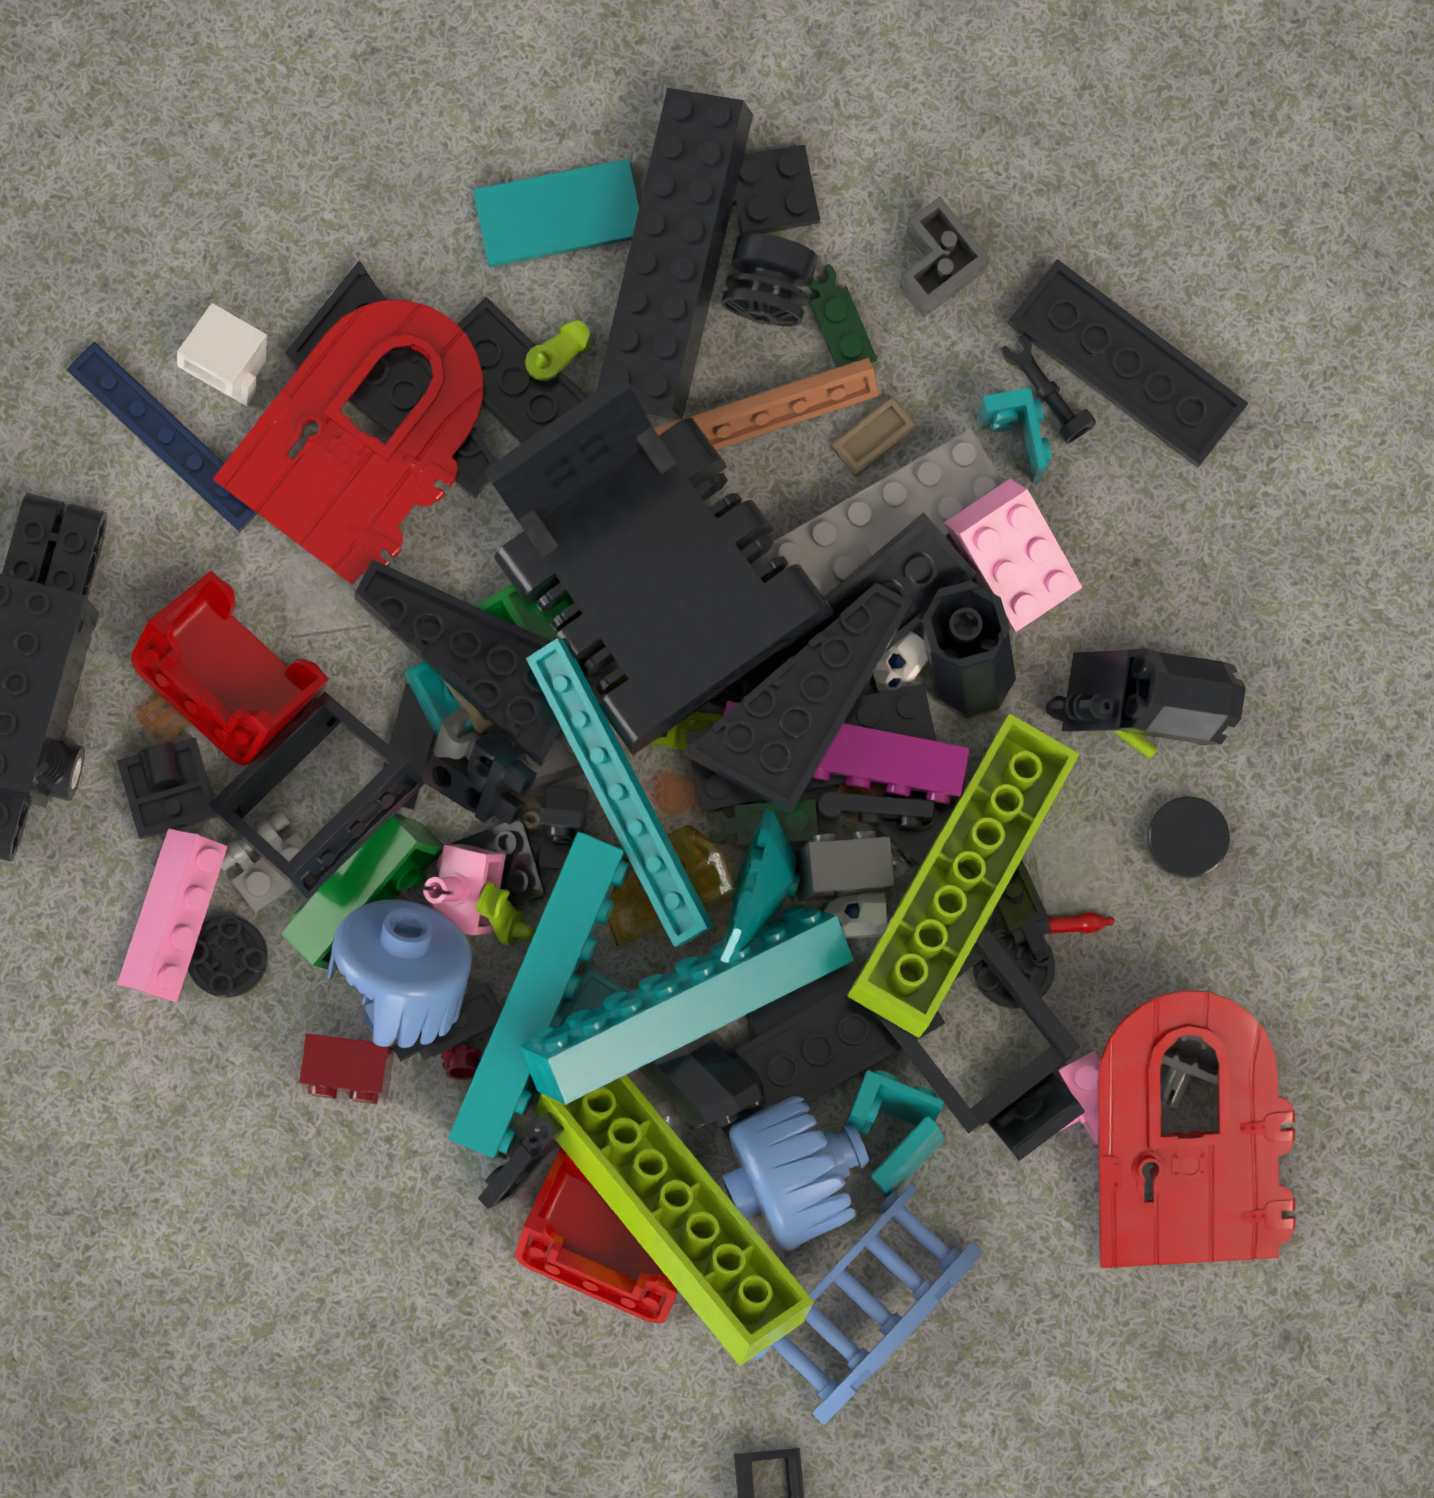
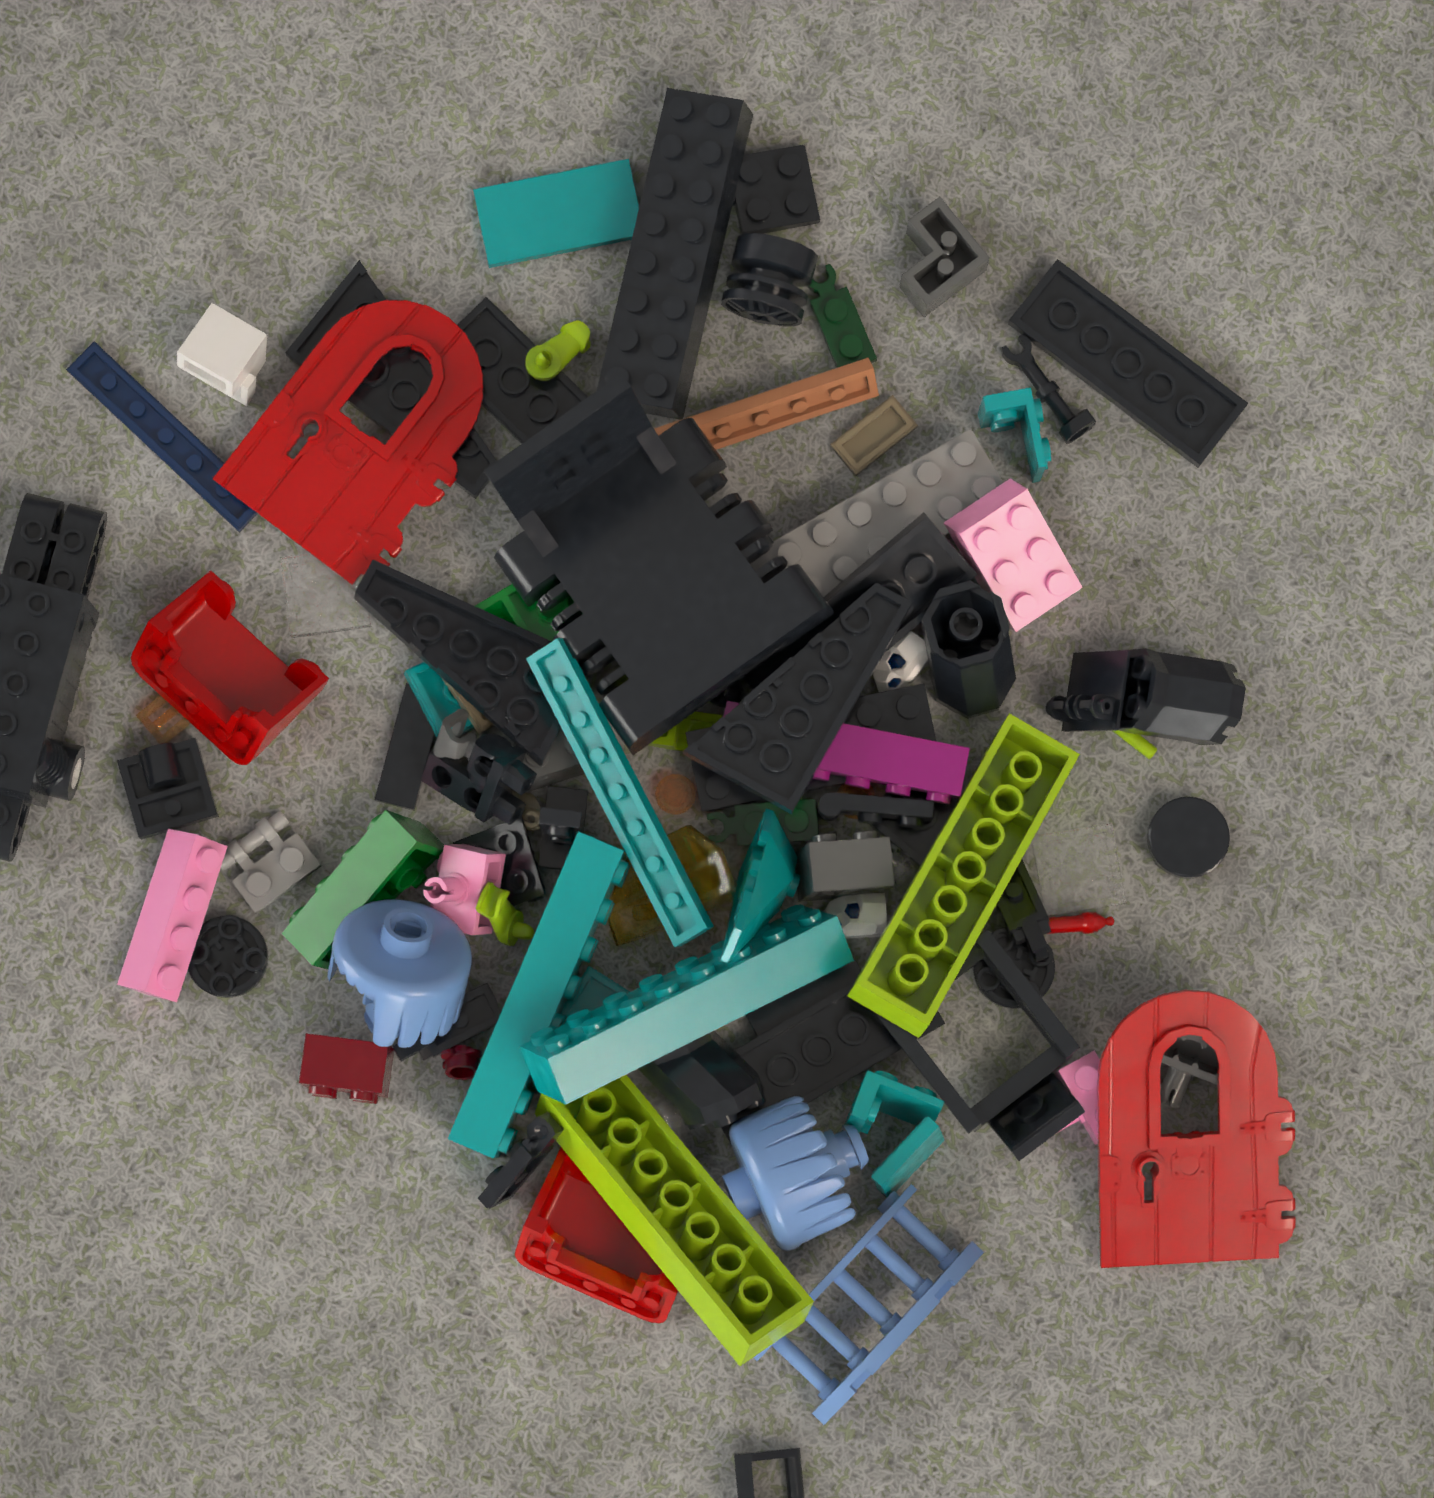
(346, 830): black window -> none

